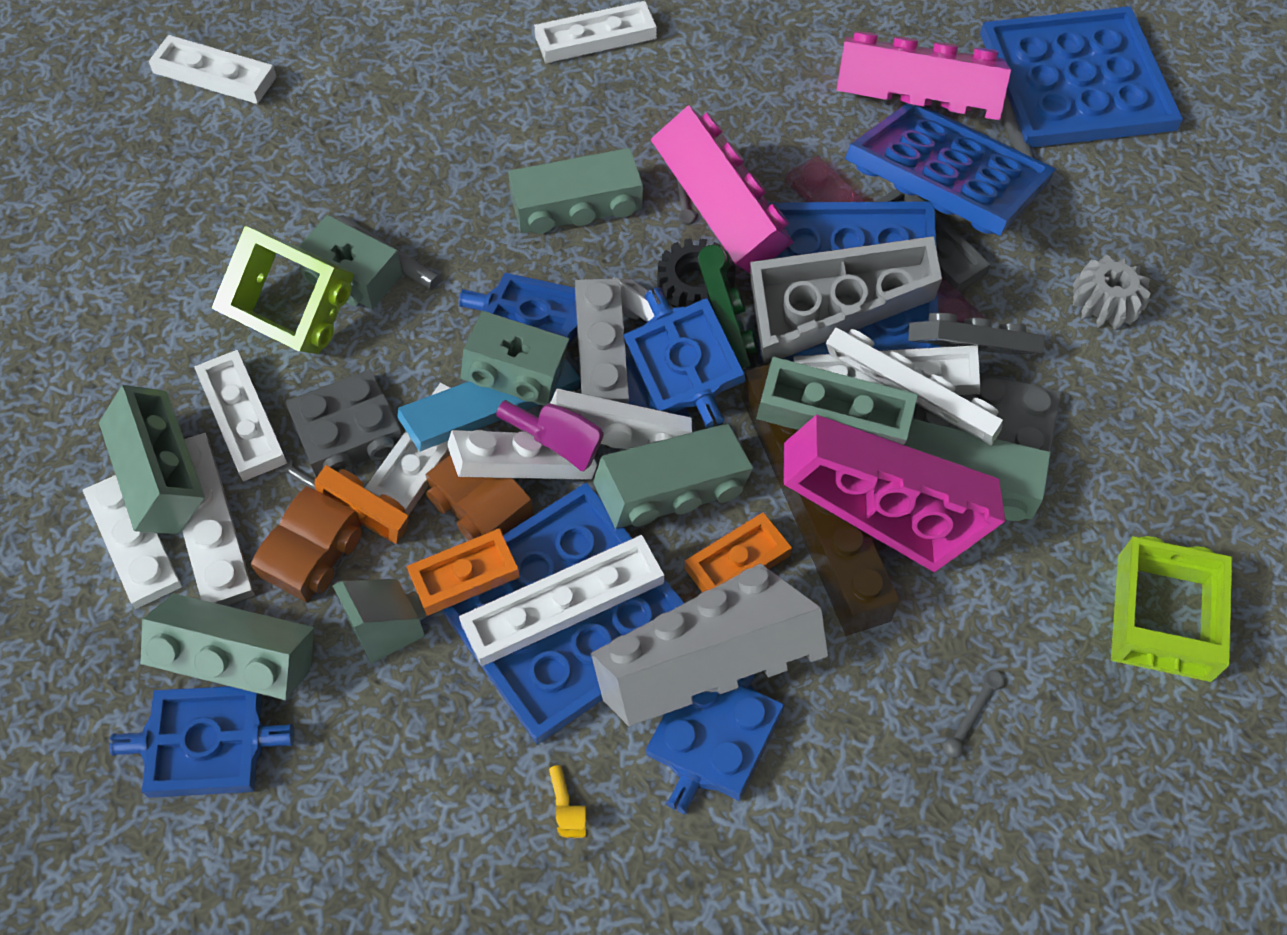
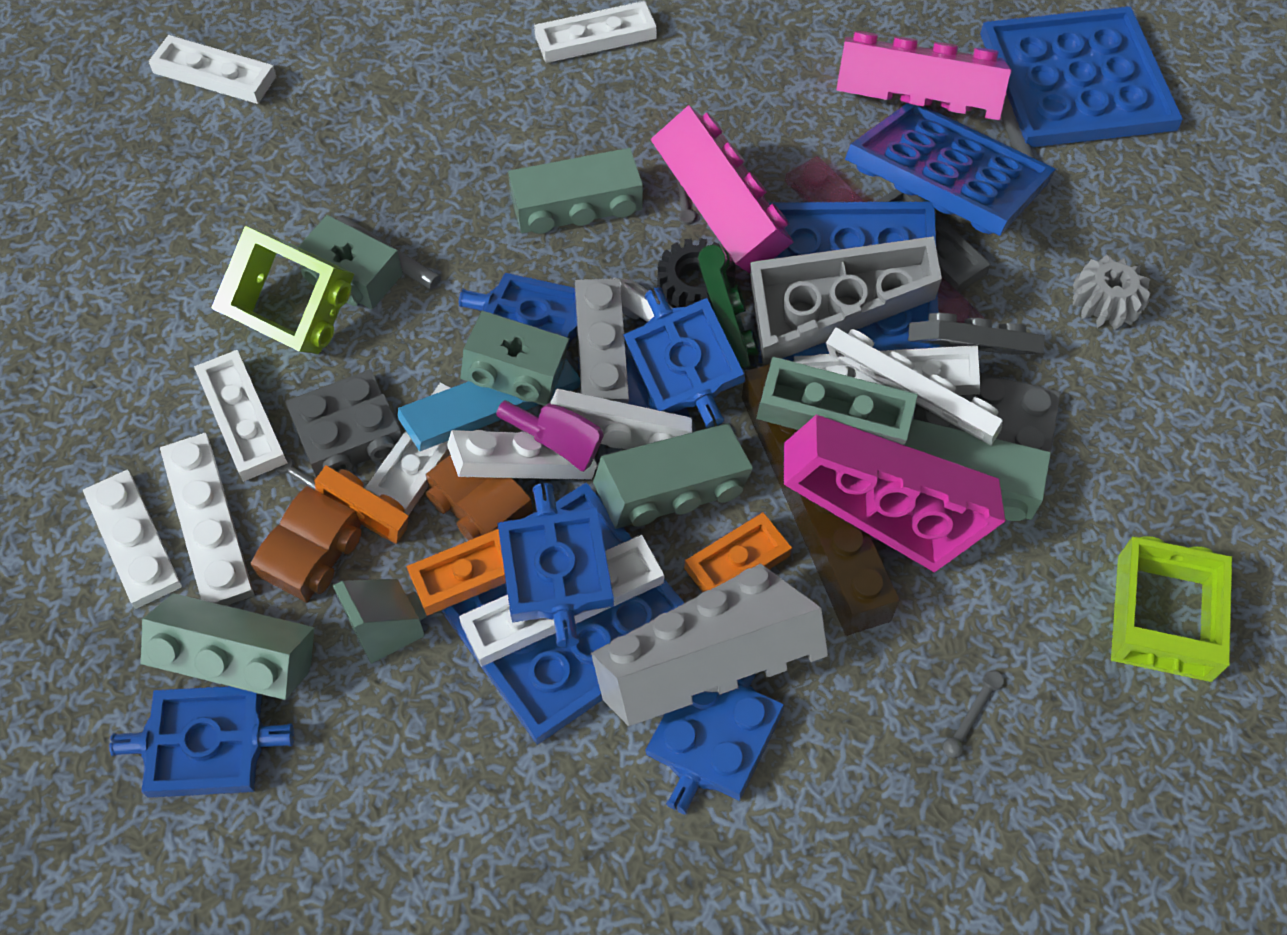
(151, 460): sand green brick -> none
(555, 565): none -> blue plate
(569, 818): yellow hand -> none

